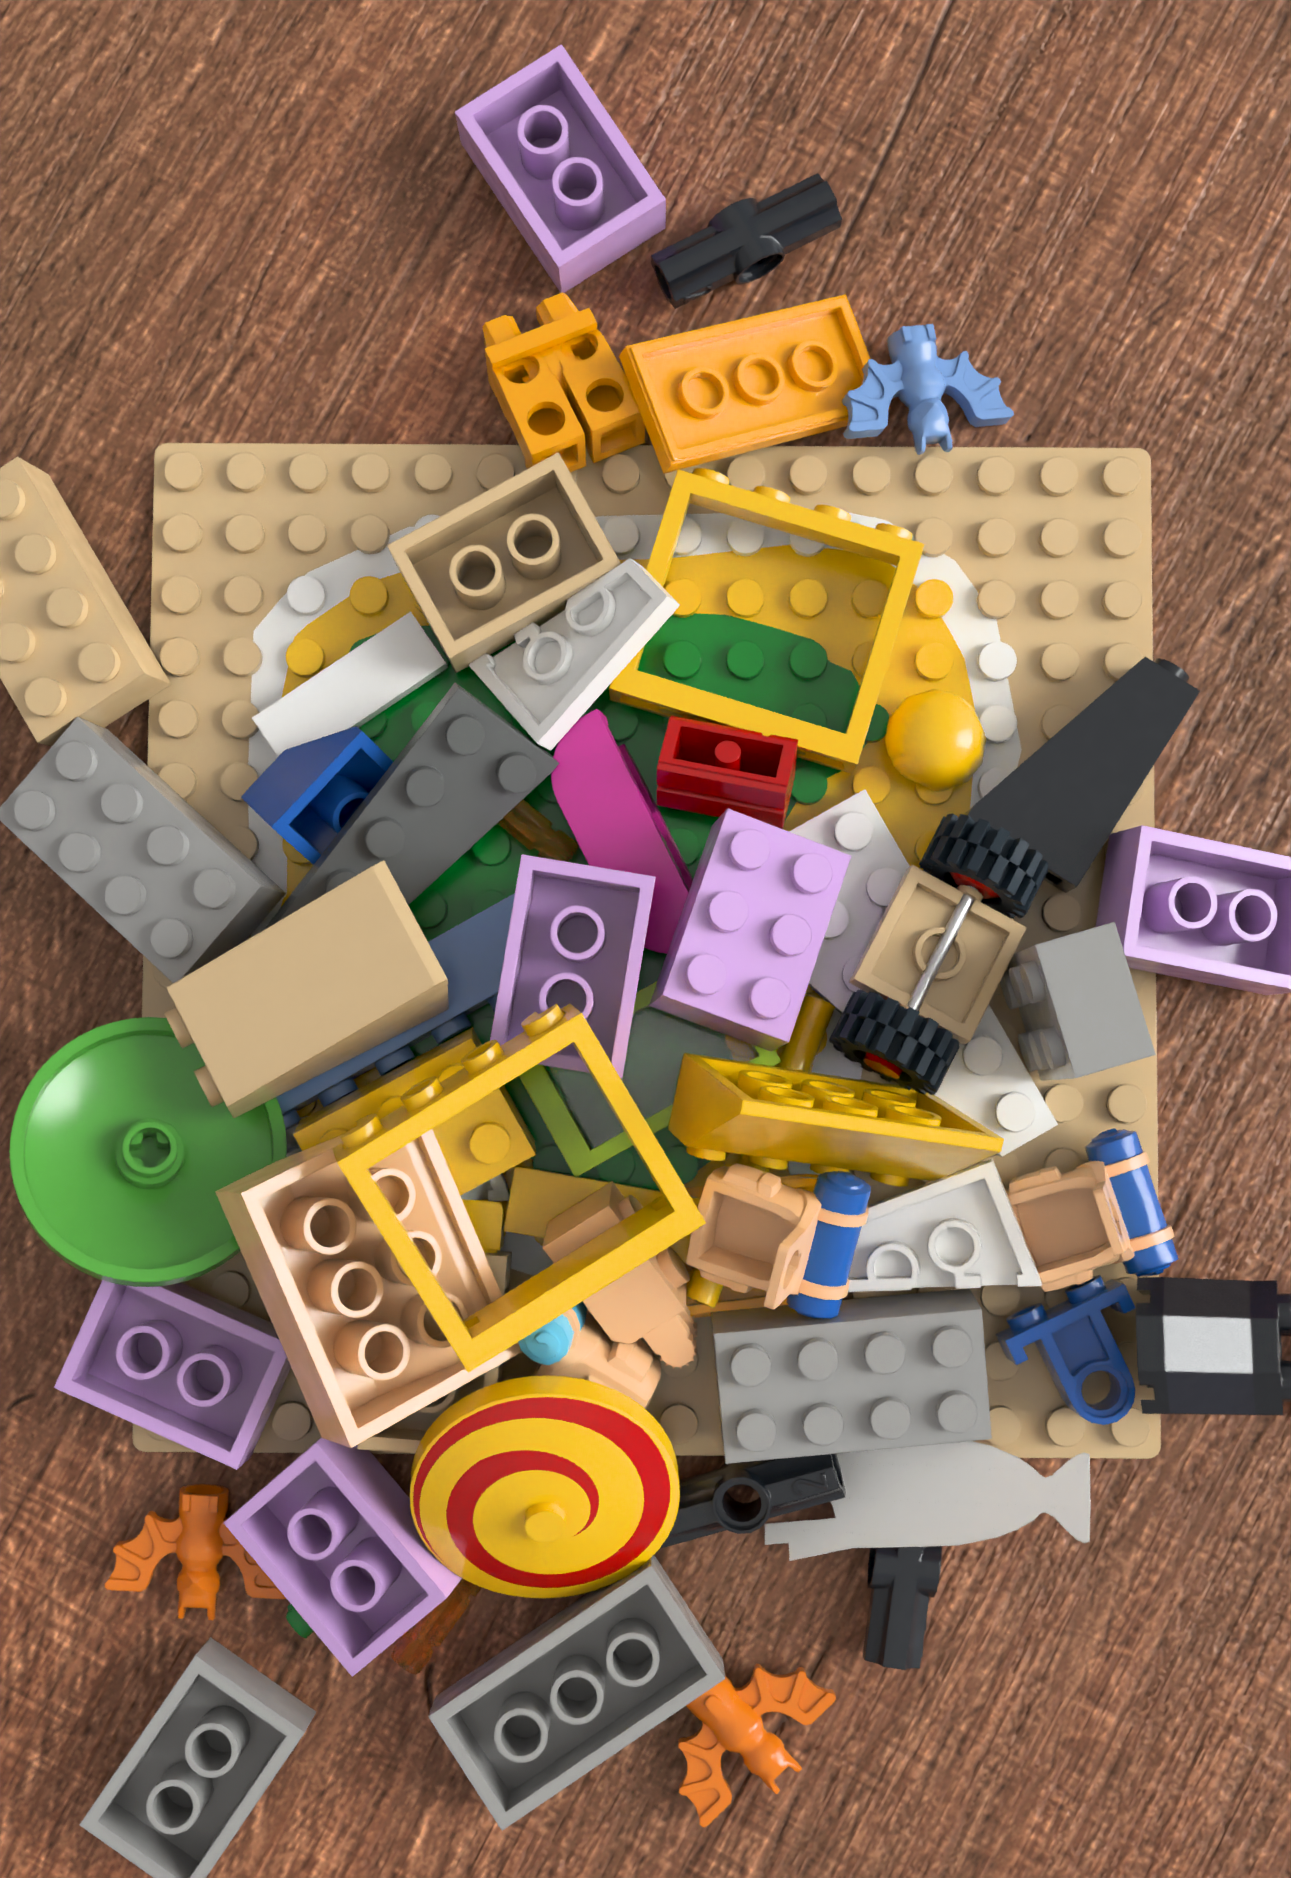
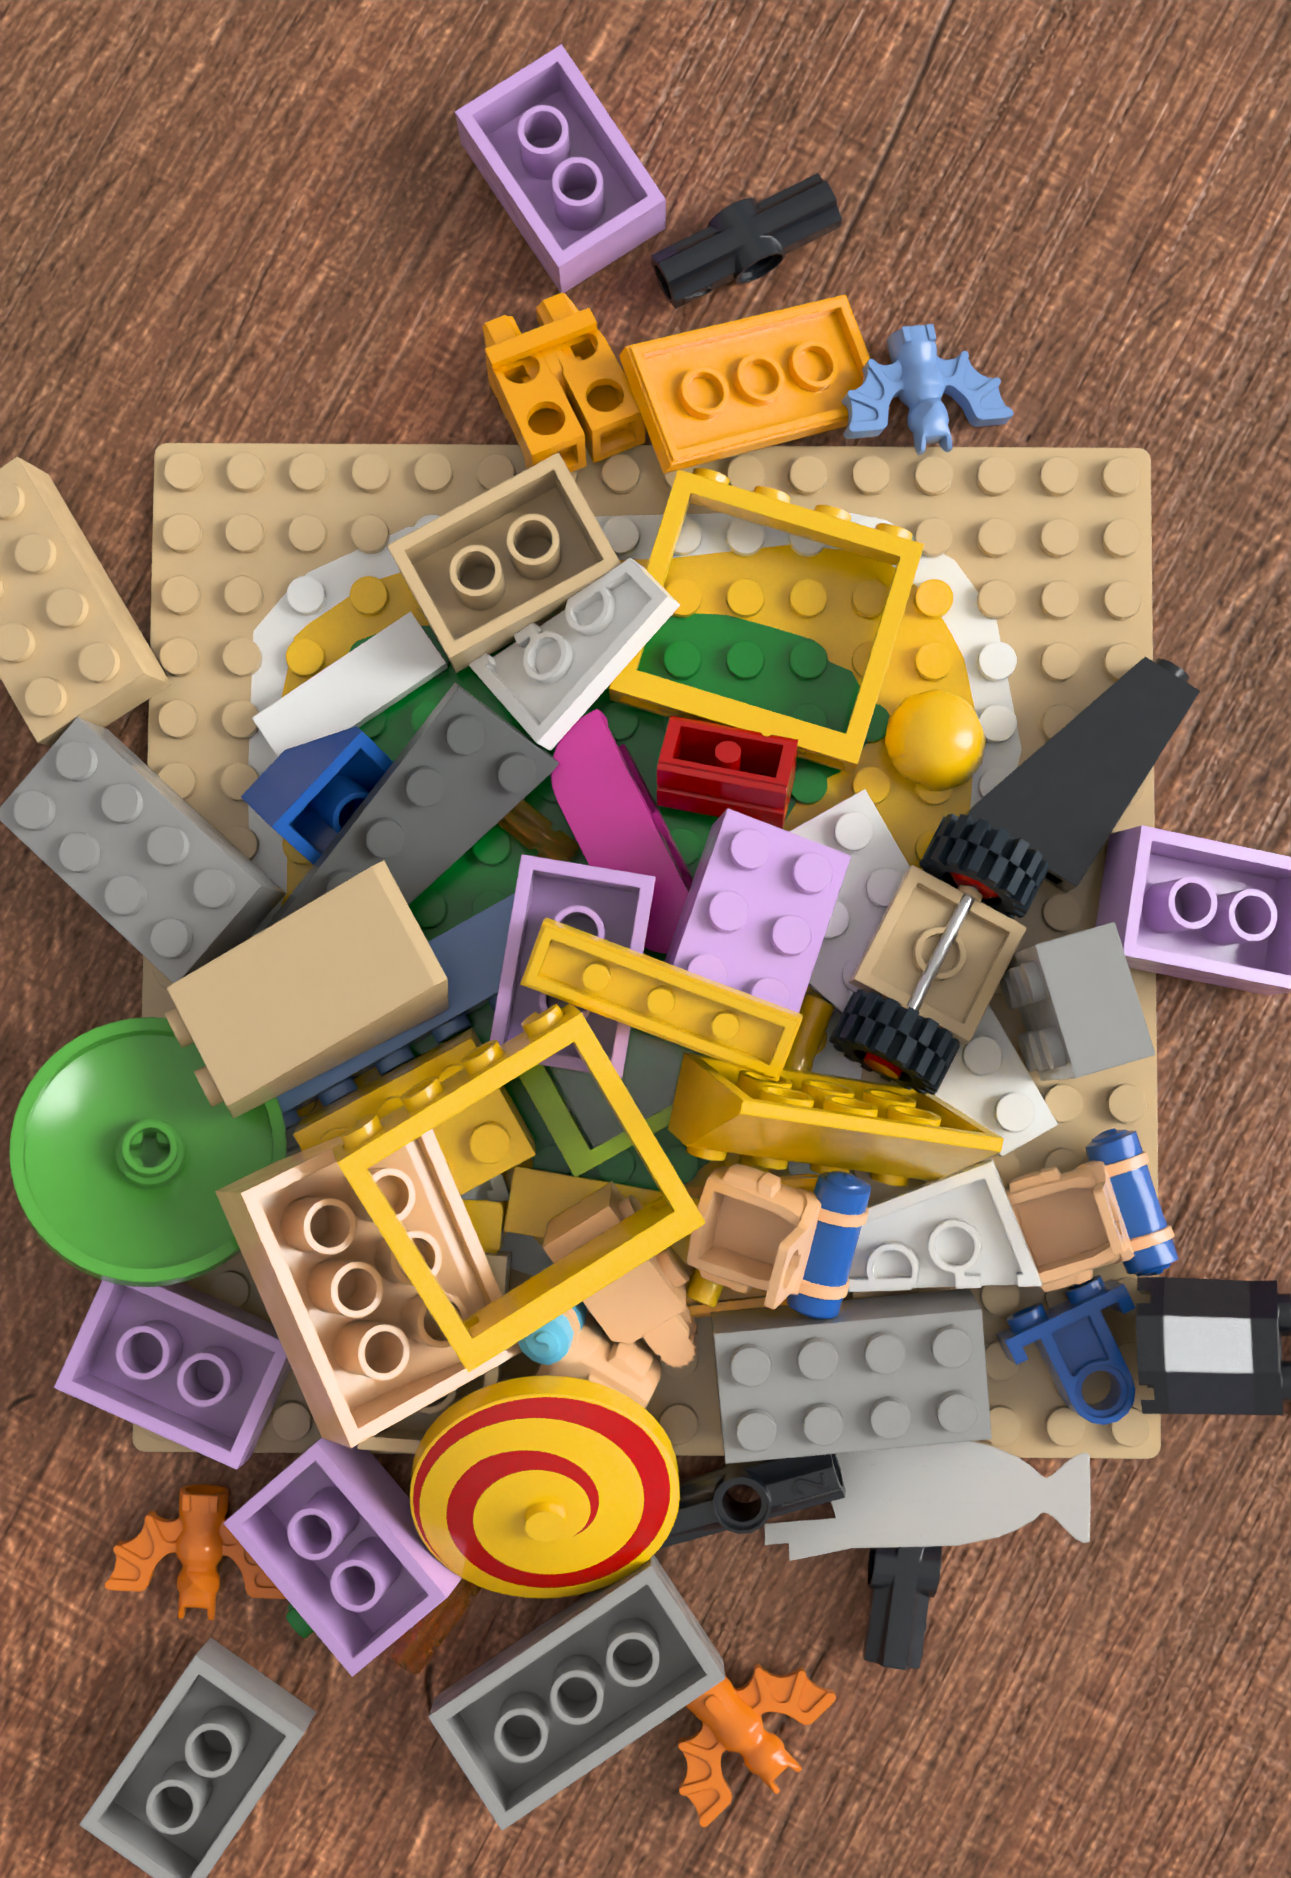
(661, 999): none -> yellow tile

